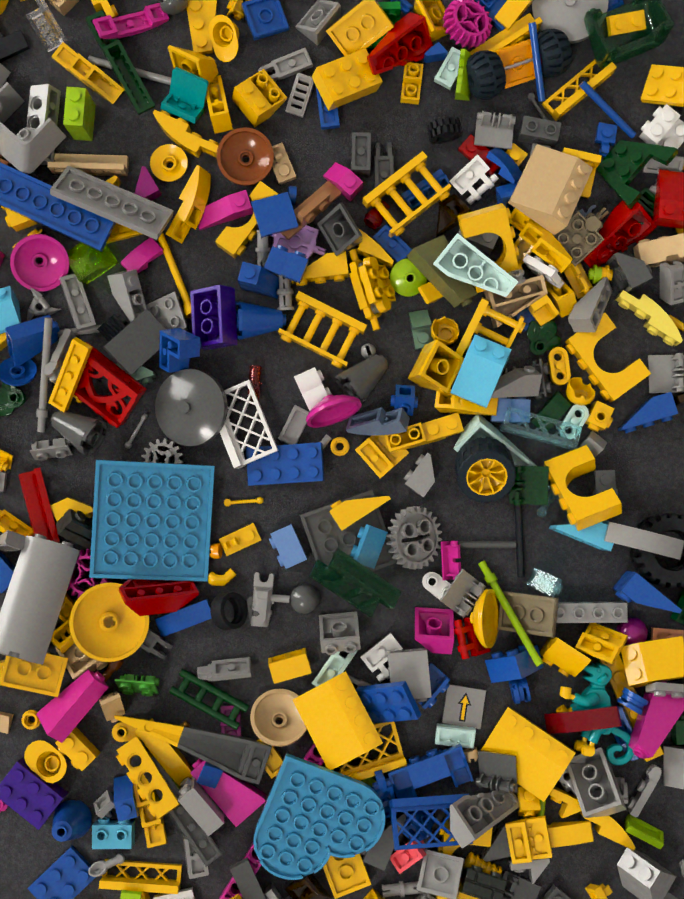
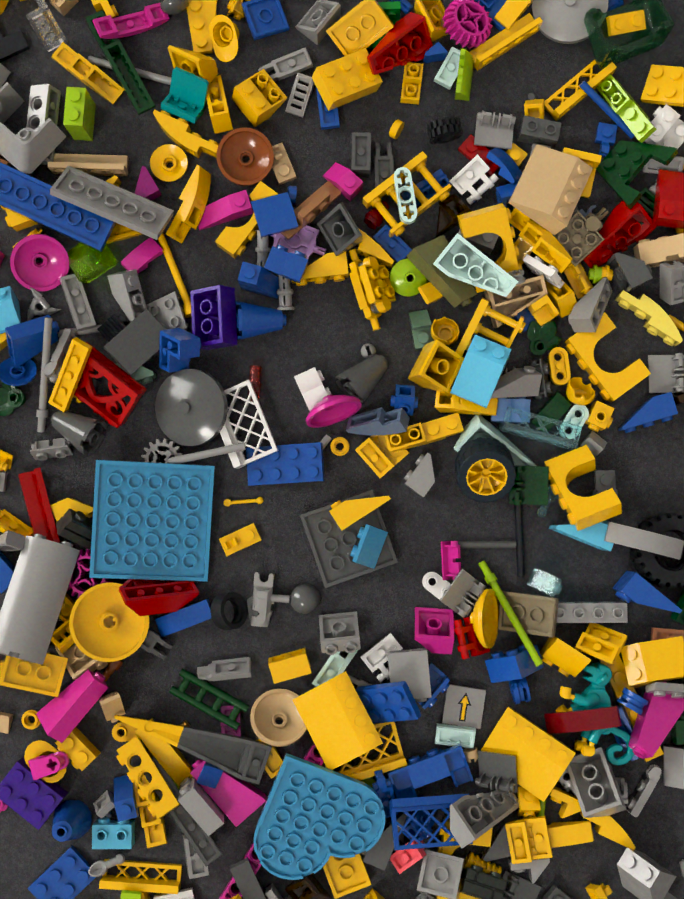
(48, 764): none -> dark pink piece
(128, 445): light grey hinge -> none
(130, 686): bright green hinge -> none
(207, 453): none -> light grey bar
(216, 551): light orange hinge -> none
(221, 580): yellow arm -> none
(288, 546): medium blue brick -> none
(294, 426): light grey tile -> none
(322, 310): yellow fence -> none
(355, 583): clear green fence -> none
(396, 129): none -> yellow tile
(400, 889): light grey pin -> none
(408, 181): none -> light aqua beam
(417, 551): light grey gear -> none
(512, 65): black plate -> none
(534, 108): none -> yellow slope
(537, 61): blue bar -> none
(626, 108): none -> lime slope
(635, 630): magenta hair -> none
(644, 831): lime tile -> none

